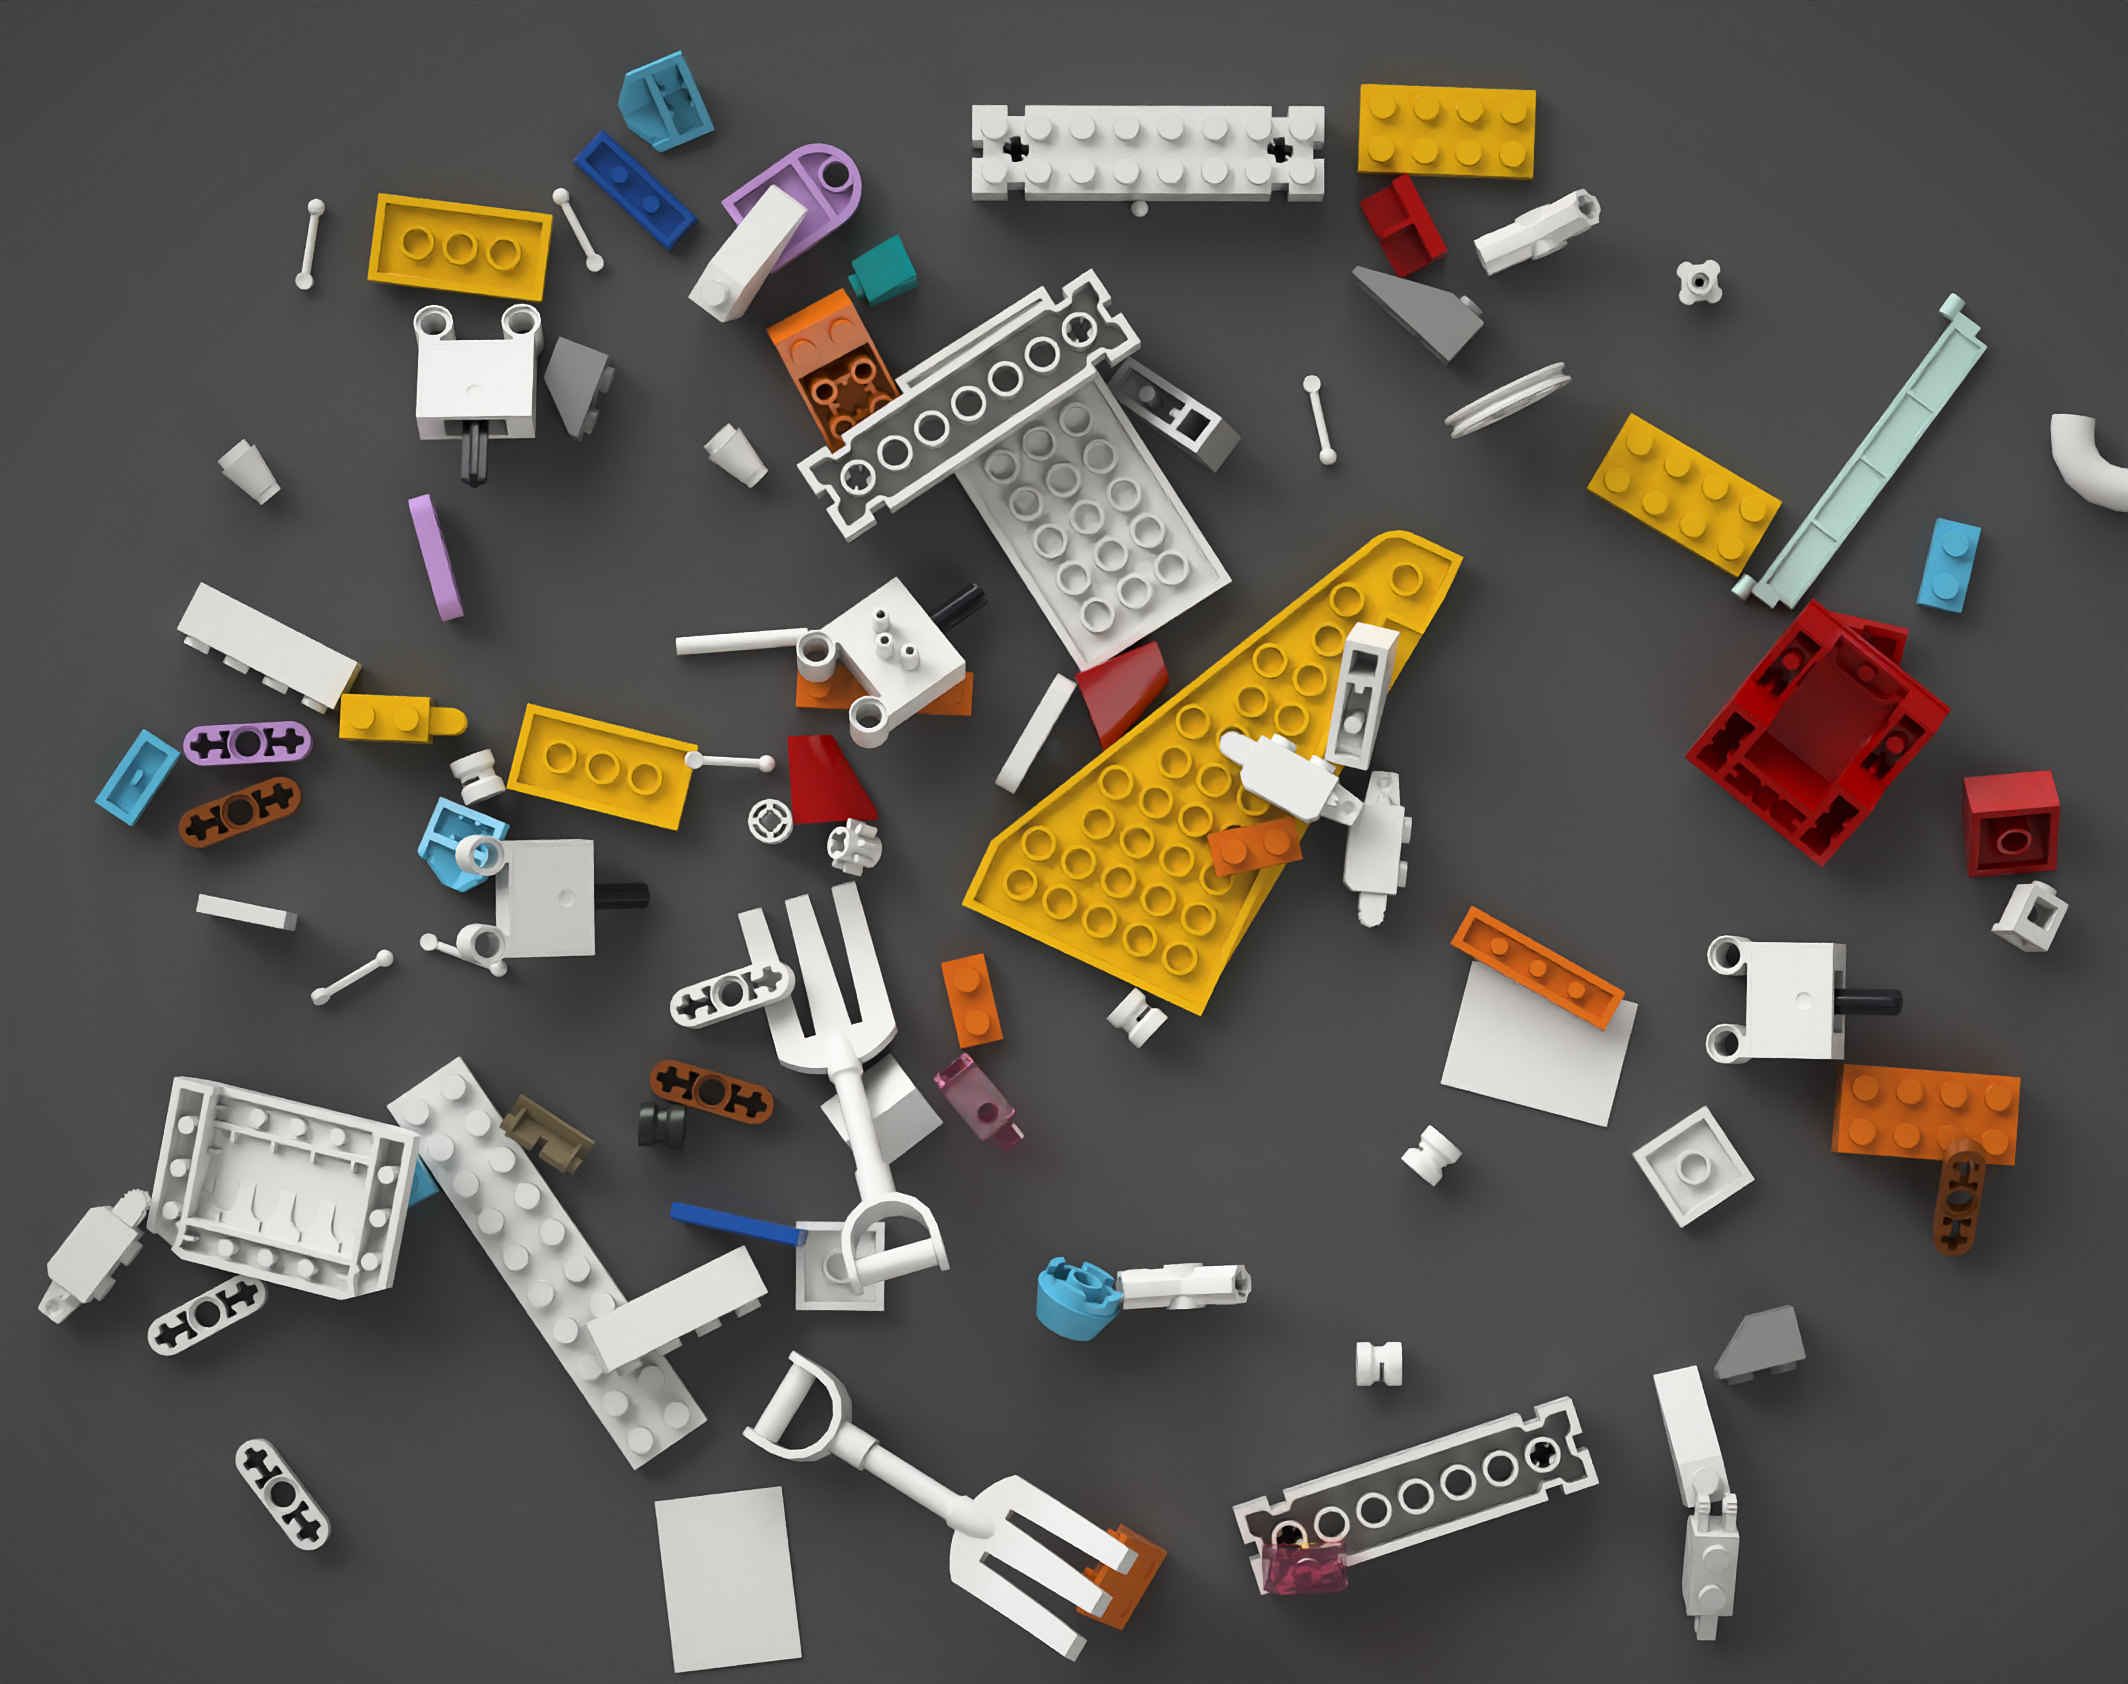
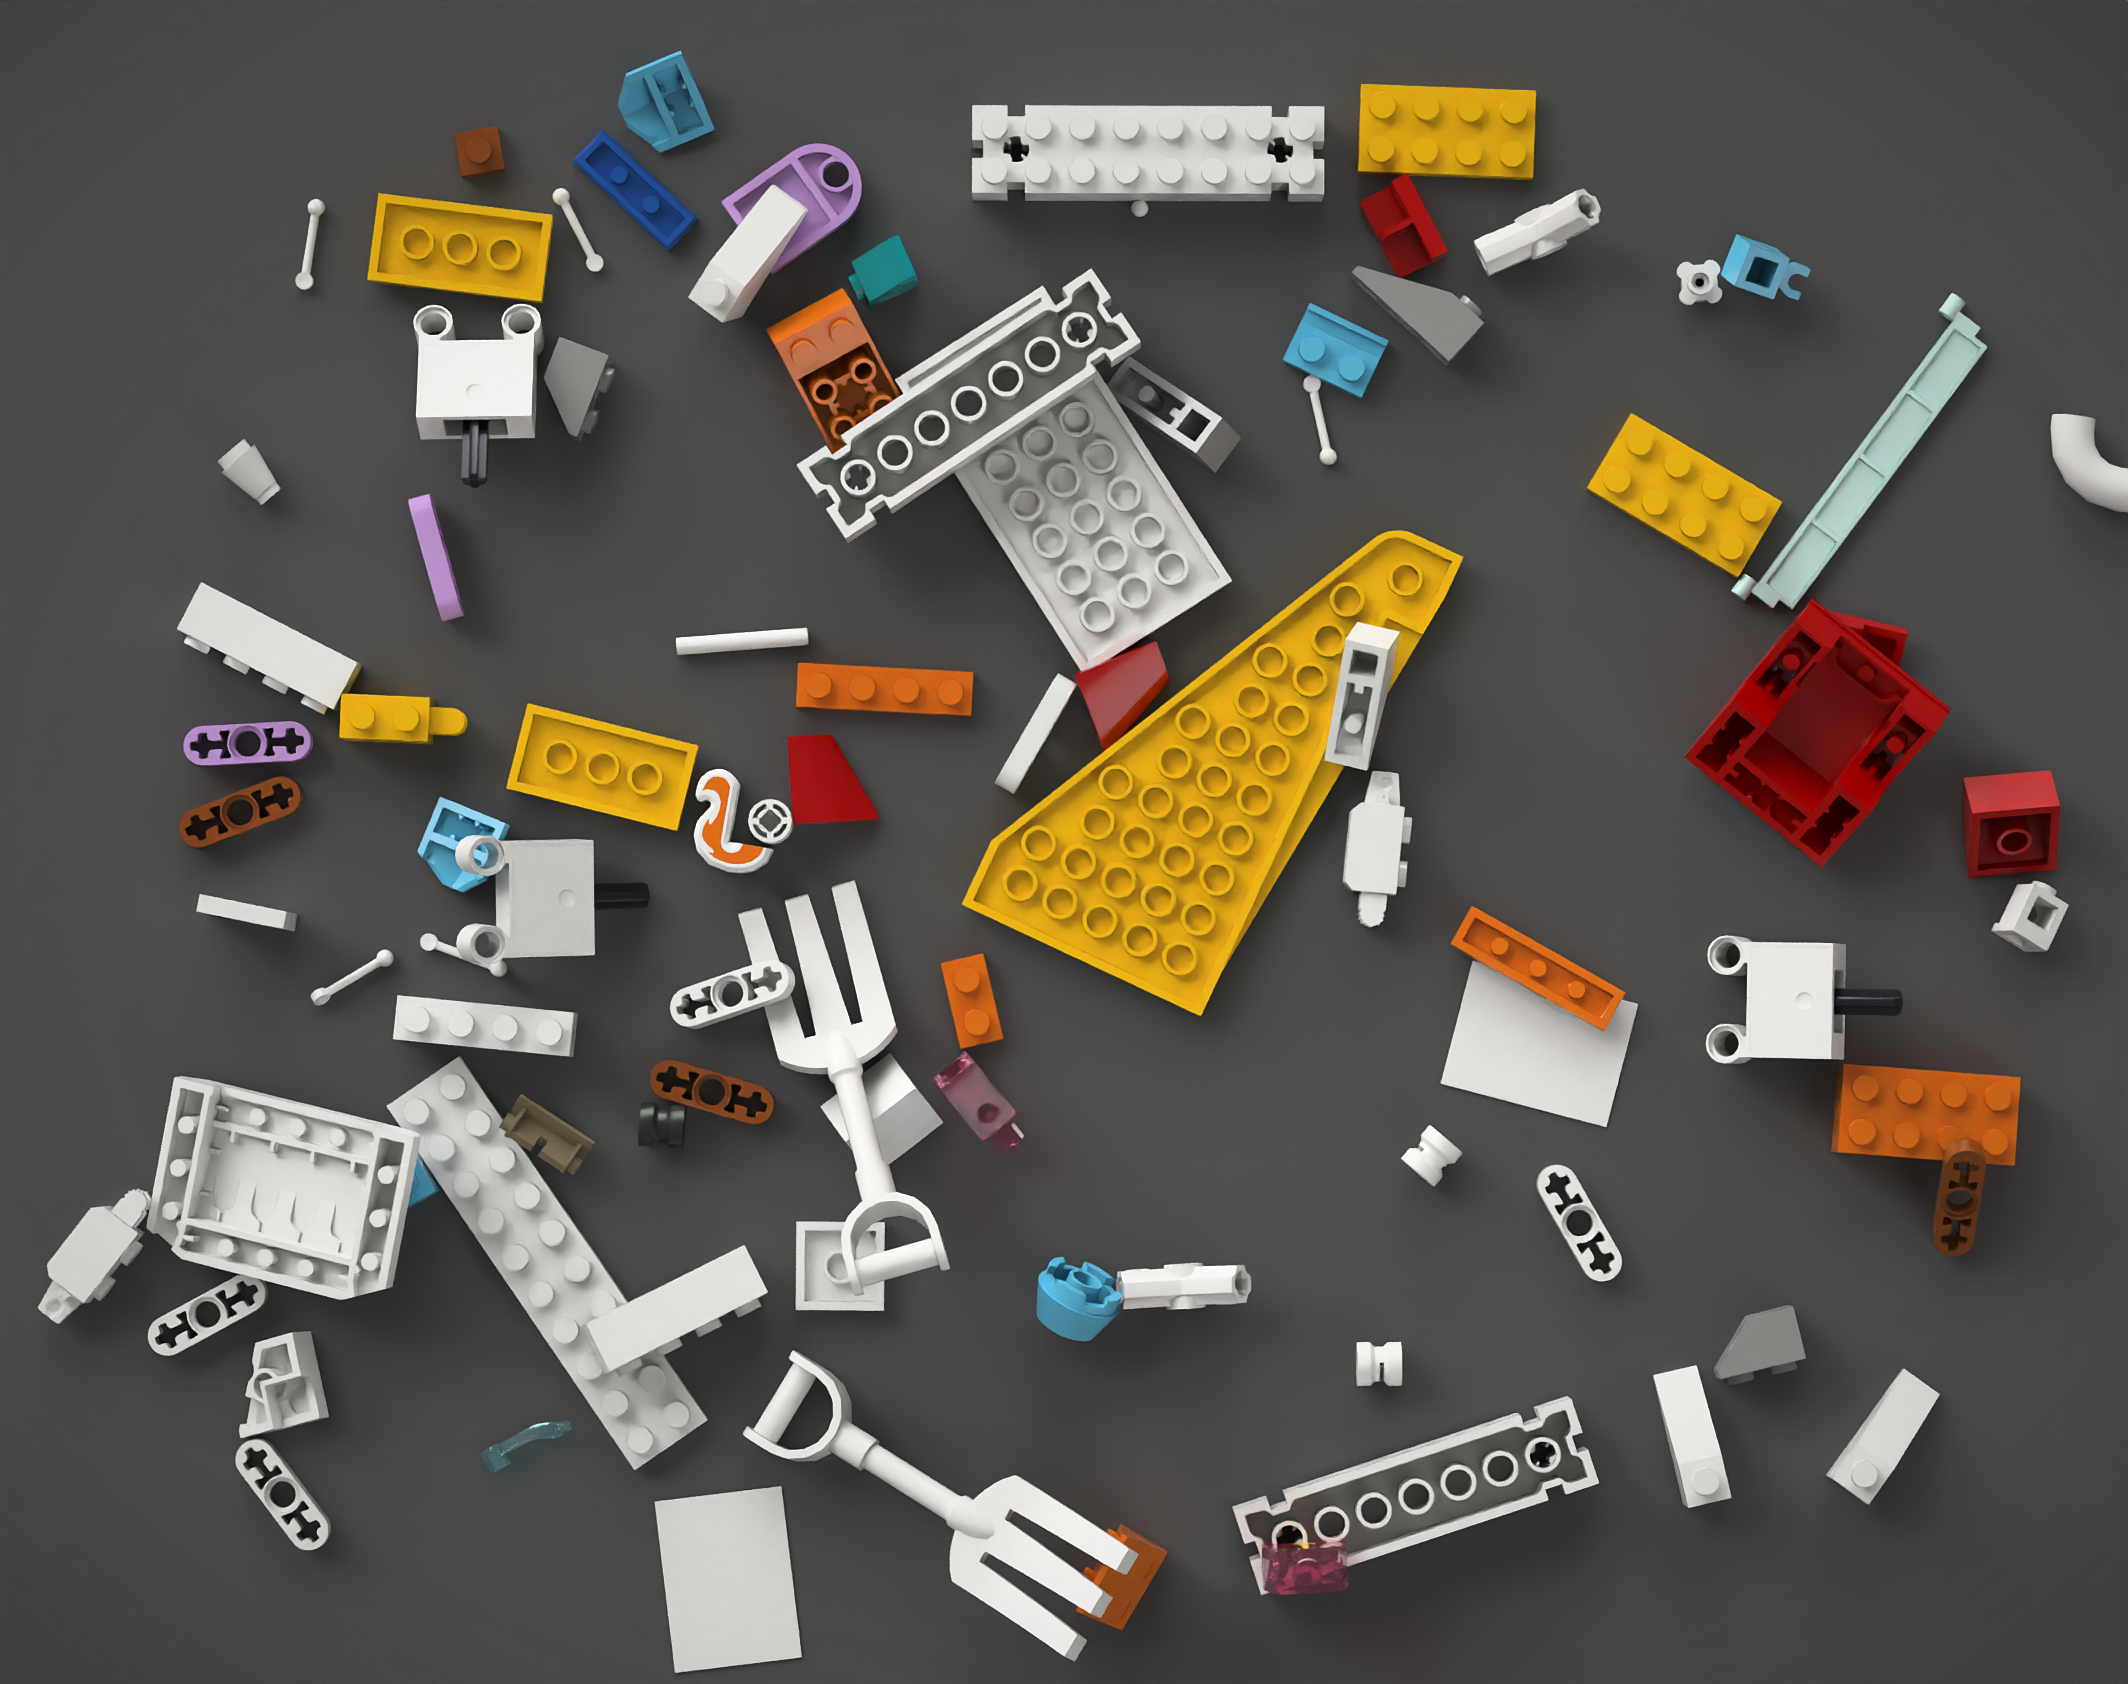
(138, 777): medium azure plate -> none
(284, 1385): none -> white slope
(477, 767): white wheel -> none
(480, 152): none -> dark orange plate
(485, 1026): none -> white brick
(496, 1456): none -> clear light blue piece
(695, 760): white hinge -> none
(716, 826): none -> white animal
(736, 455): white cone -> none
(738, 1224): blue tile -> none
(854, 847): white gear -> none
(892, 653): white piece -> none
(1129, 1010): white wheel -> none
(1254, 846): orange plate -> none
(1290, 781): white hinge -> none
(1335, 351): none -> medium azure plate
(1507, 400): white wedge -> none
(1585, 1257): none -> white beam
(1693, 1166): white tile -> none
(1710, 1564): white hinge -> none
(1761, 268): none -> medium azure brick
(1883, 1437): none -> white slope
(1948, 566): medium azure plate -> none

